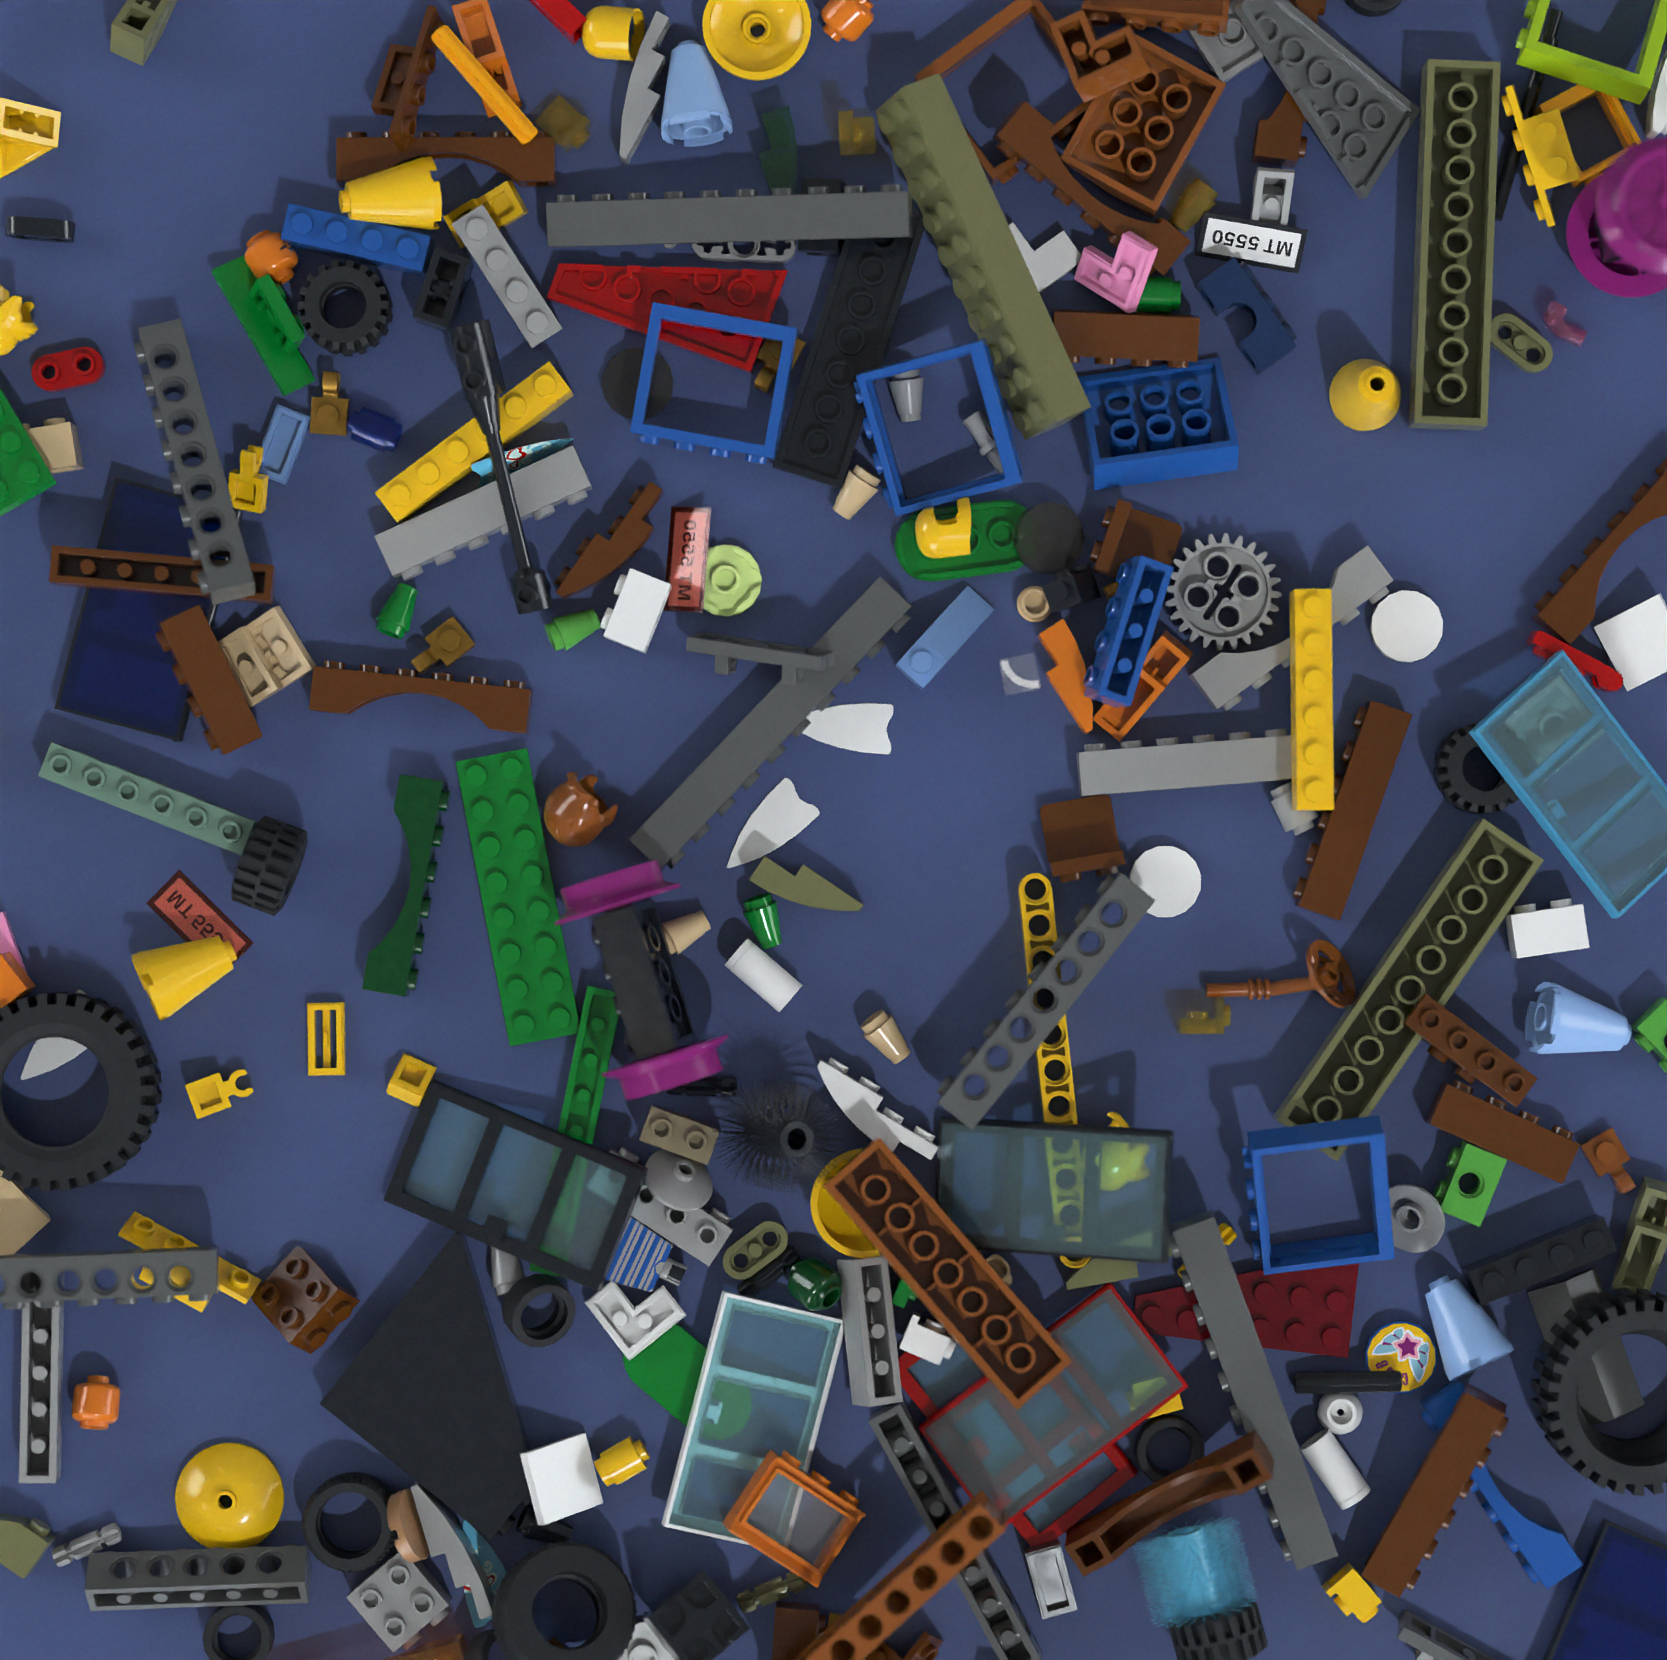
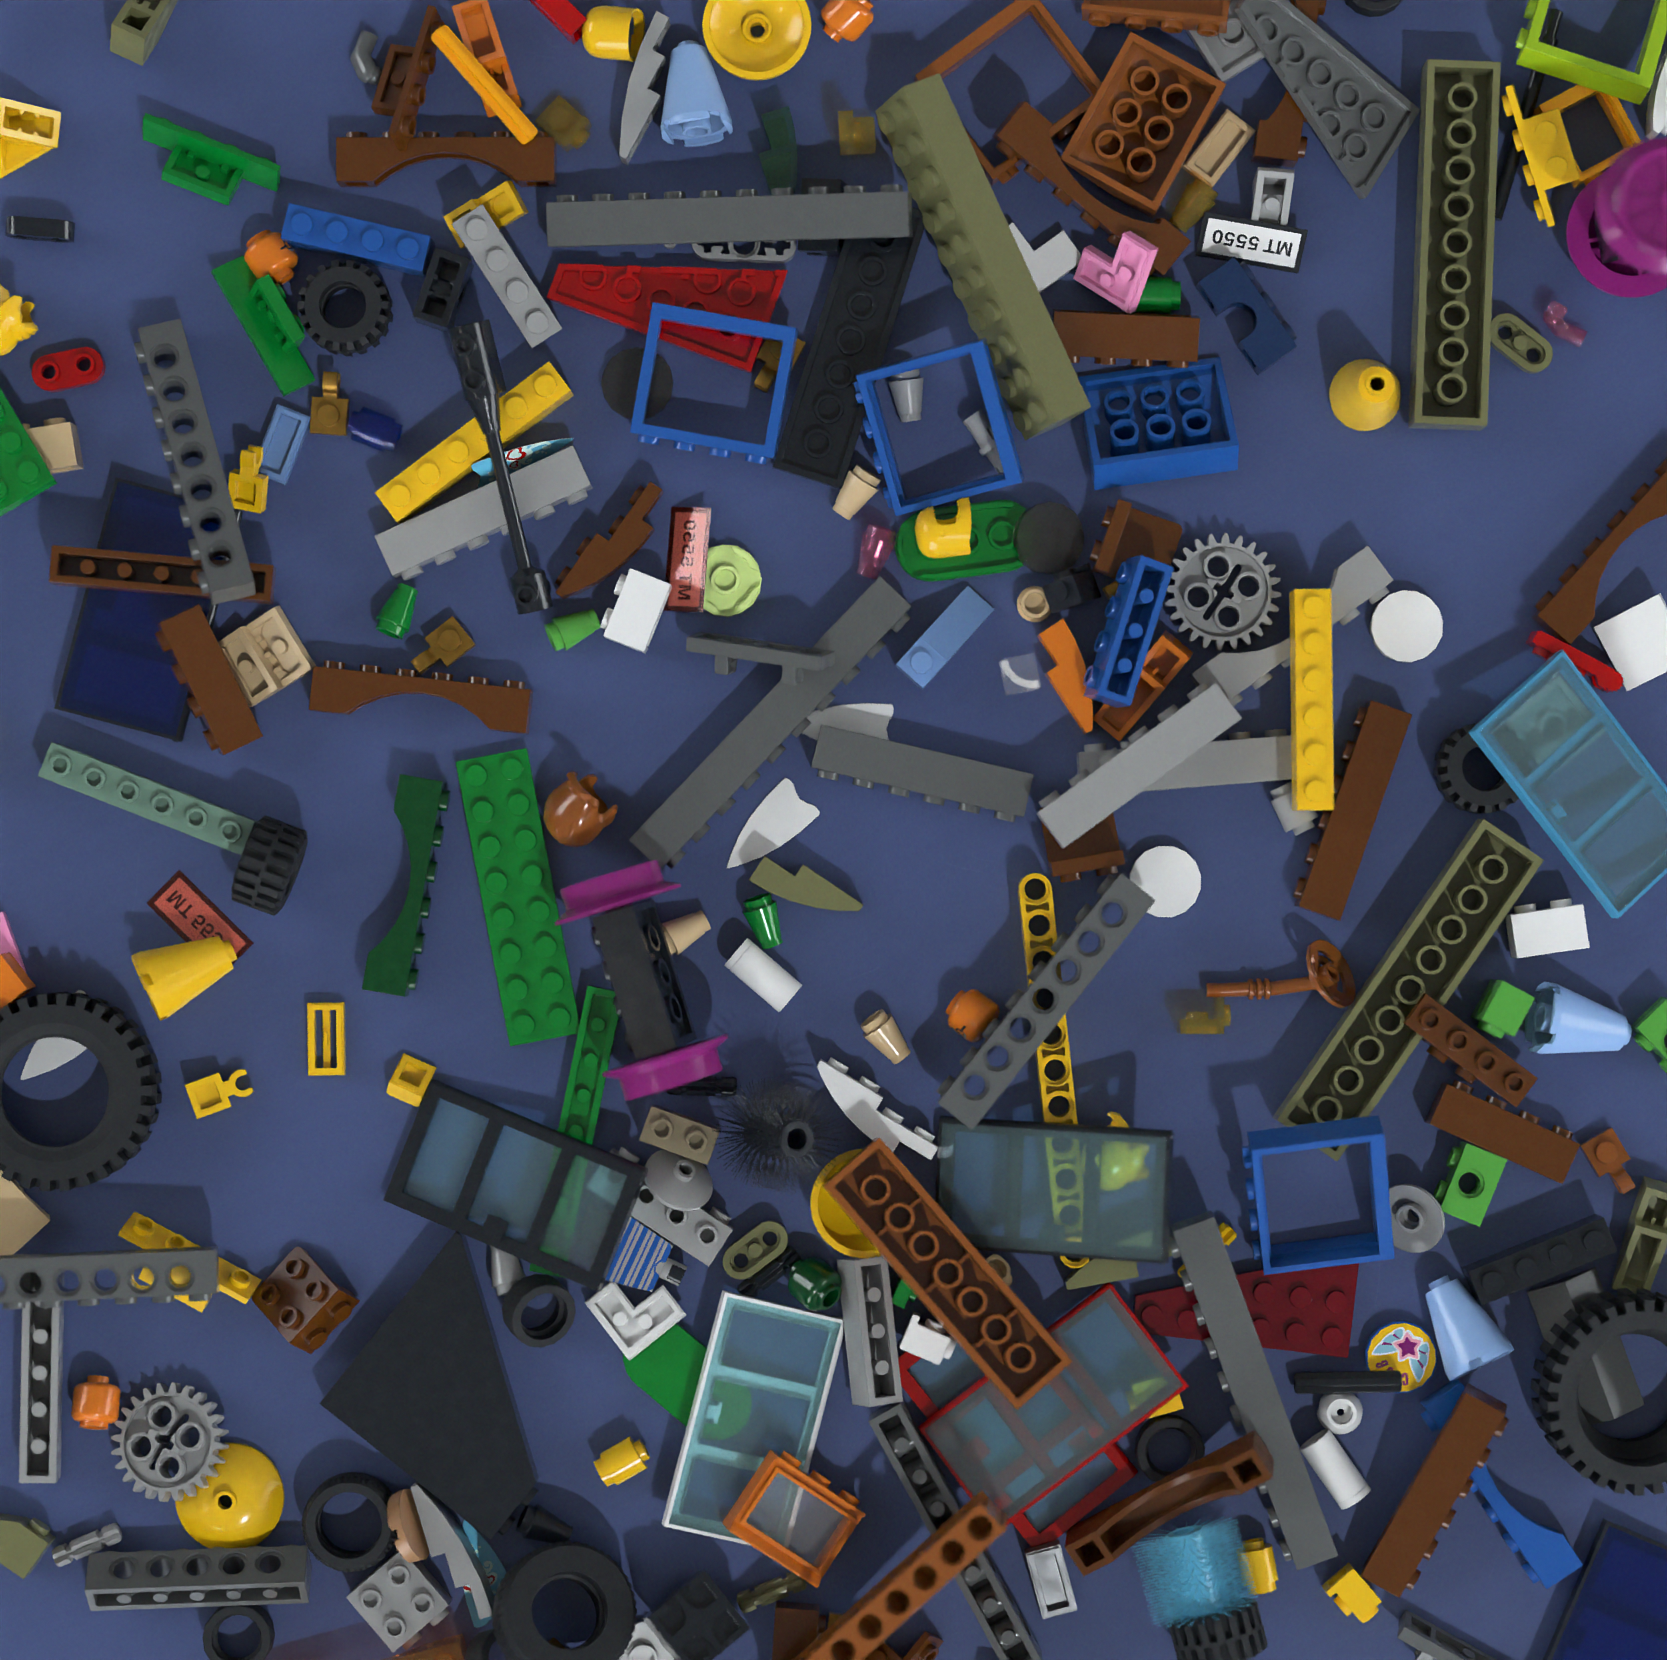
(145, 1422): none -> light grey gear
(207, 164): none -> green bracket
(362, 60): none -> dark grey arm
(396, 196): yellow cone -> none
(561, 1478): white tile -> none
(875, 549): none -> clear pink cone
(921, 771): none -> dark grey brick
(971, 1014): none -> orange head
(1098, 63): dark orange brick -> none
(1138, 765): none -> light grey brick
(1219, 148): none -> tan tile
(1261, 1564): none -> yellow brick
(1501, 1009): none -> bright green brick

